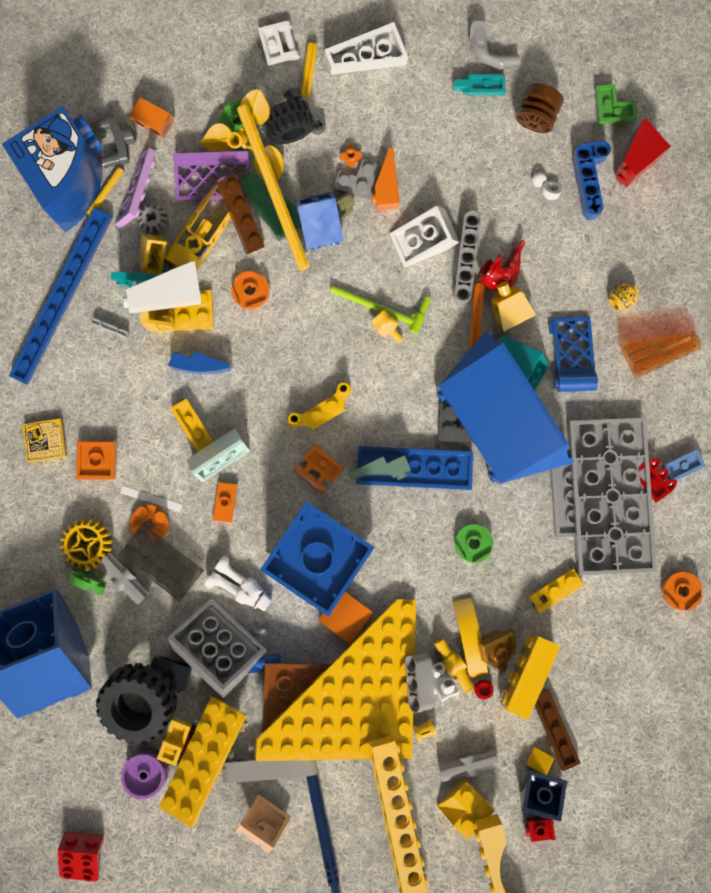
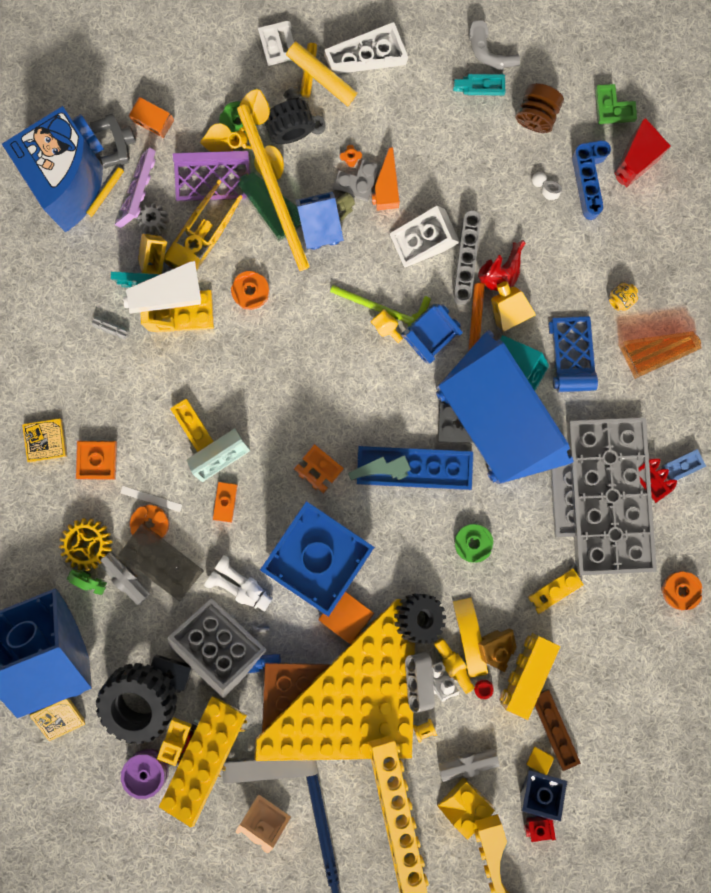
(58, 719): none -> tile
(60, 296): blue plate -> none
(79, 856): red bracket -> none
(198, 364): blue slope -> none
(240, 214): reddish brown plate -> none
(321, 73): none -> yellow piece
(322, 412): yellow plate -> none
(408, 618): none -> black tyre
(431, 332): none -> blue panel

